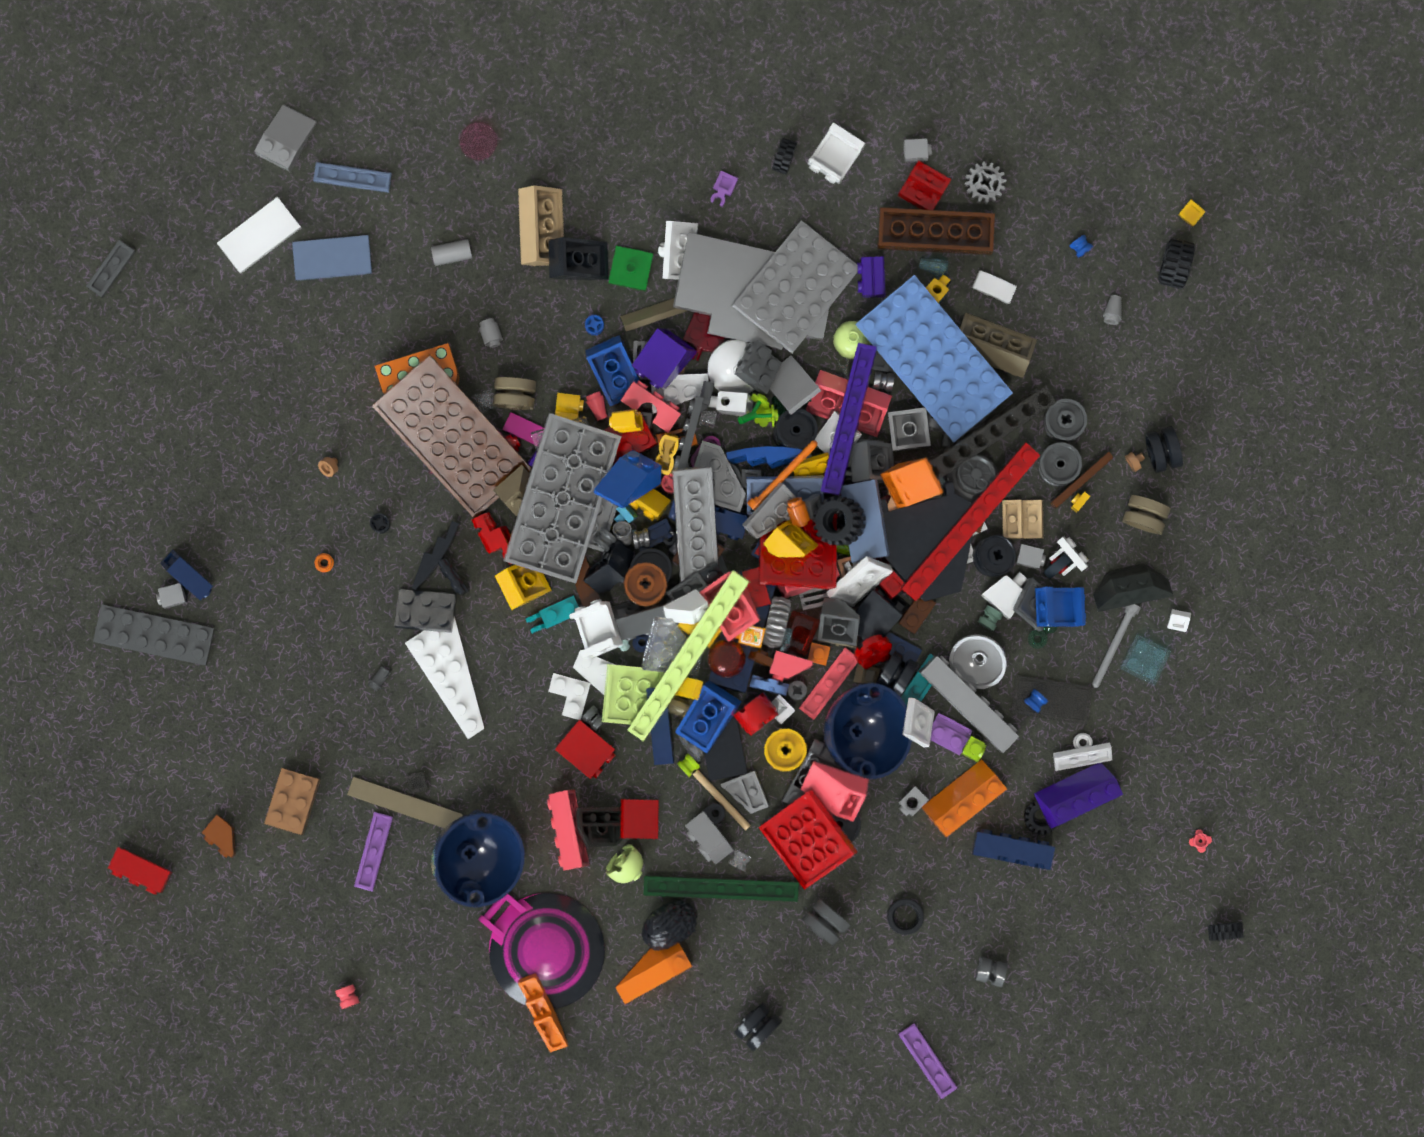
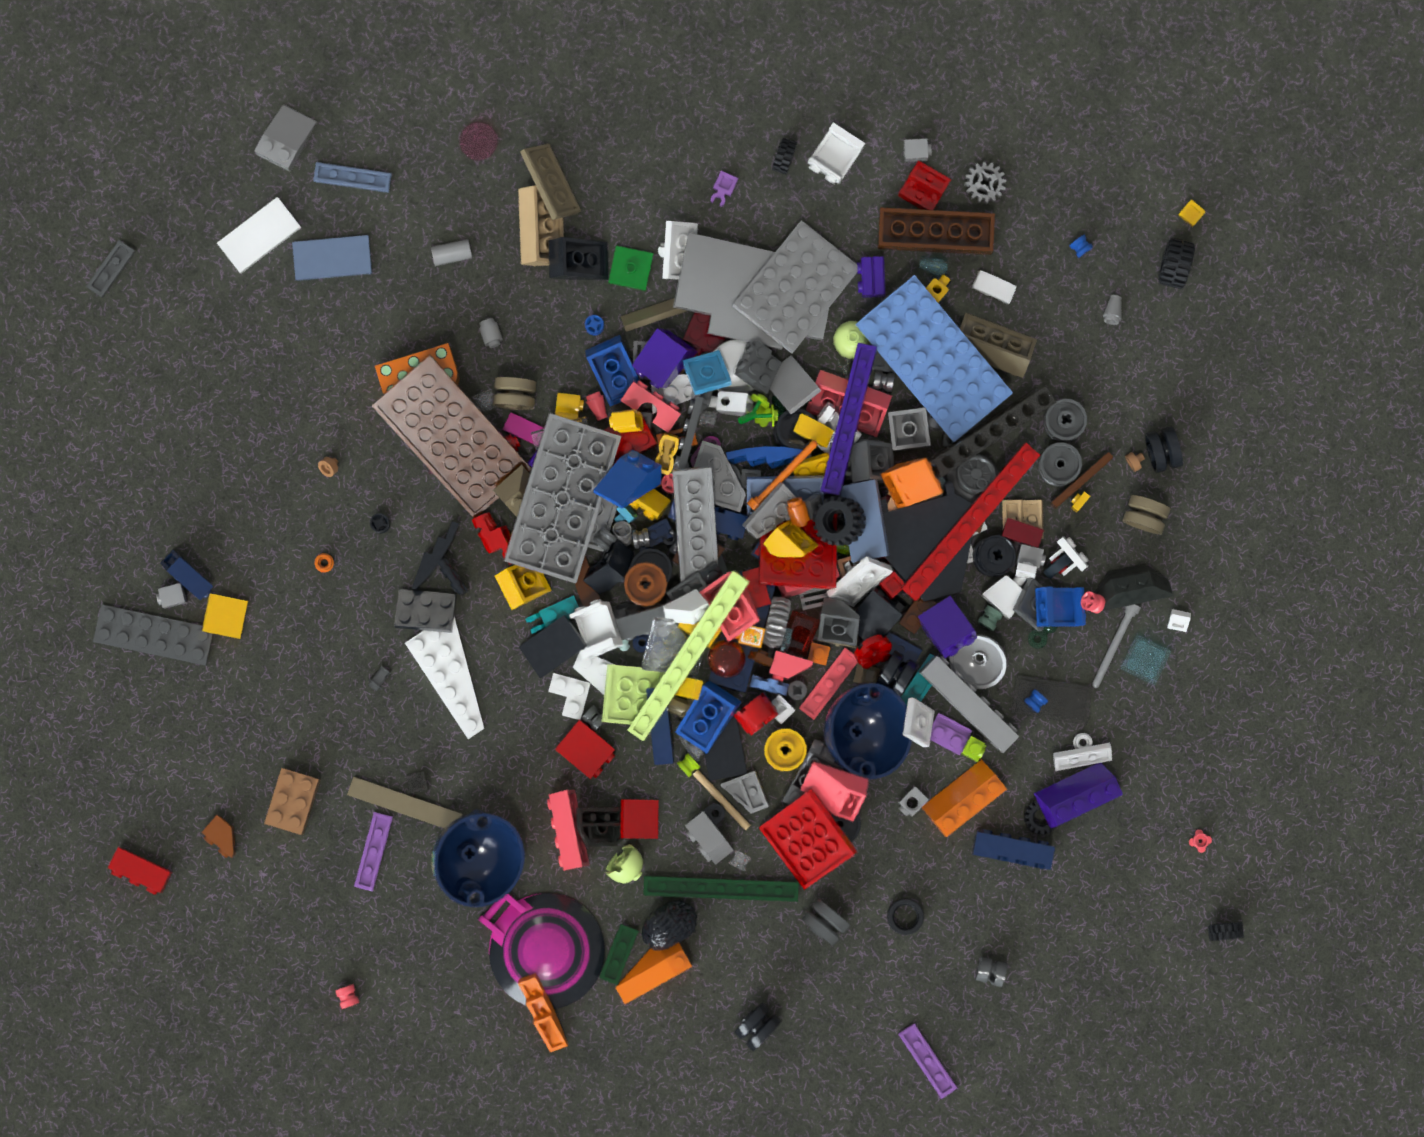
(224, 616): none -> yellow tile
(550, 181): none -> dark tan tile
(553, 646): none -> black tile
(618, 954): none -> dark green plate
(707, 372): none -> dark azure plate
(813, 430): none -> yellow slope
(826, 413): none -> white plate
(947, 627): none -> dark purple slope
(1022, 533): none -> dark red tile
(1026, 570): none -> white plate
(1092, 602): none -> coral wheel

